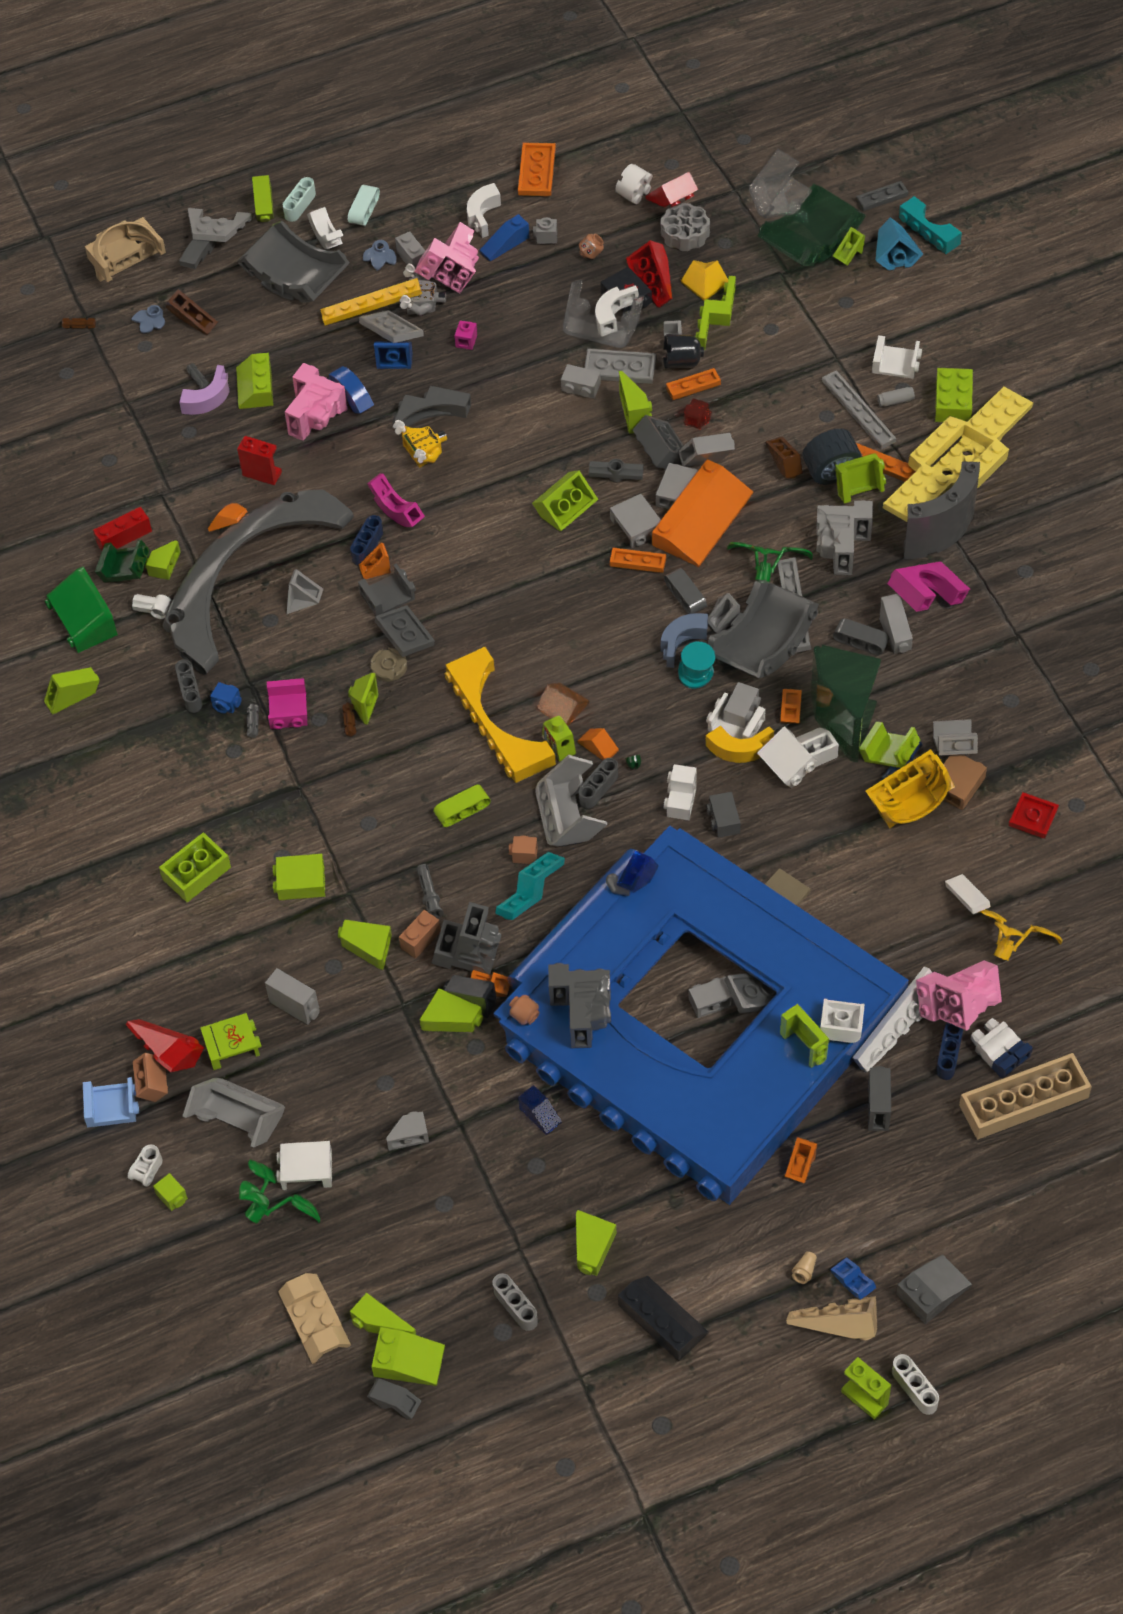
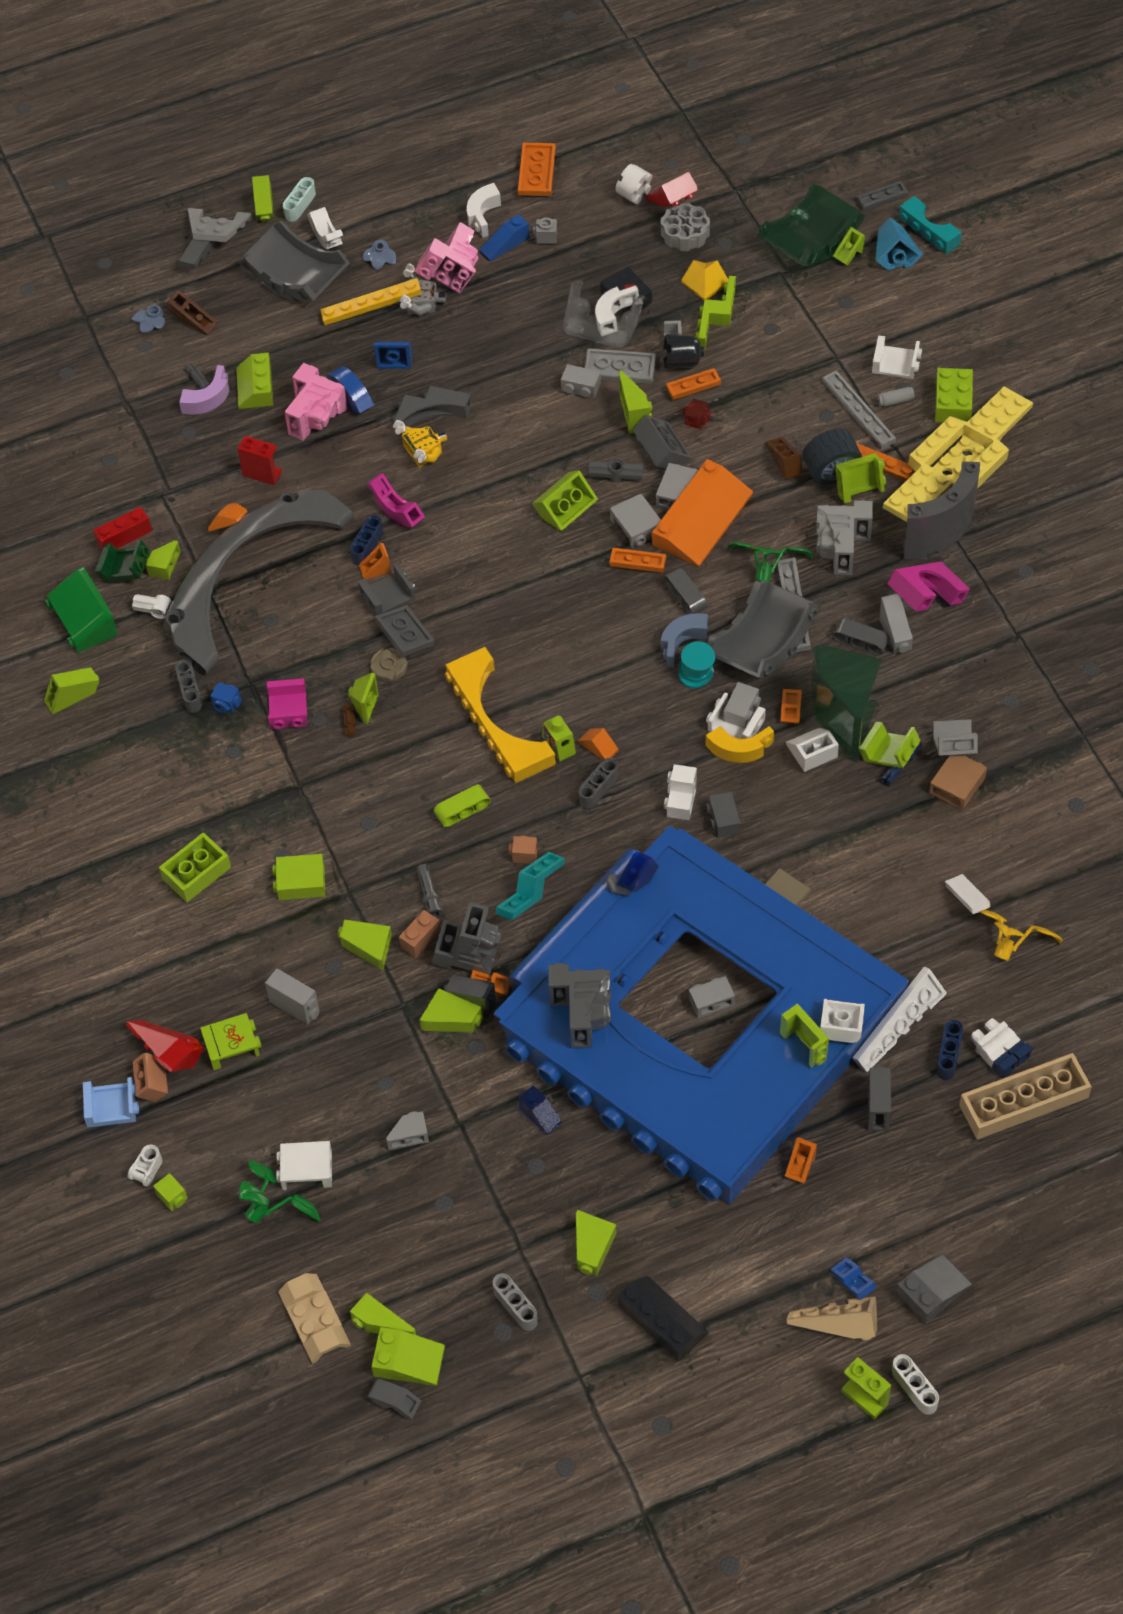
(78, 323): reddish brown axle -> none
(118, 250): tan piece -> none
(235, 1106): light grey windscreen -> none
(252, 720): dark grey axle -> none
(302, 592): light grey slope -> none
(363, 205): light aqua beam -> none
(391, 326): light grey tile -> none
(409, 248): light grey brick -> none
(466, 335): dark pink brick -> none
(524, 1009): nougat head -> none
(559, 805): light grey windscreen -> none
(561, 701): clear orange slope -> none
(591, 246): nougat head -> none
(633, 761): dark green hinge -> none
(652, 267): red wedge -> none
(706, 447): light grey brick -> none
(723, 613): light grey slope -> none
(749, 992): dark grey plate -> none
(774, 189): clear windscreen -> none
(787, 757): white panel -> none
(804, 1268): tan cone -> none
(911, 790): yellow piece -> none
(959, 996): bright pink brick -> none
(1033, 815): red plate -> none

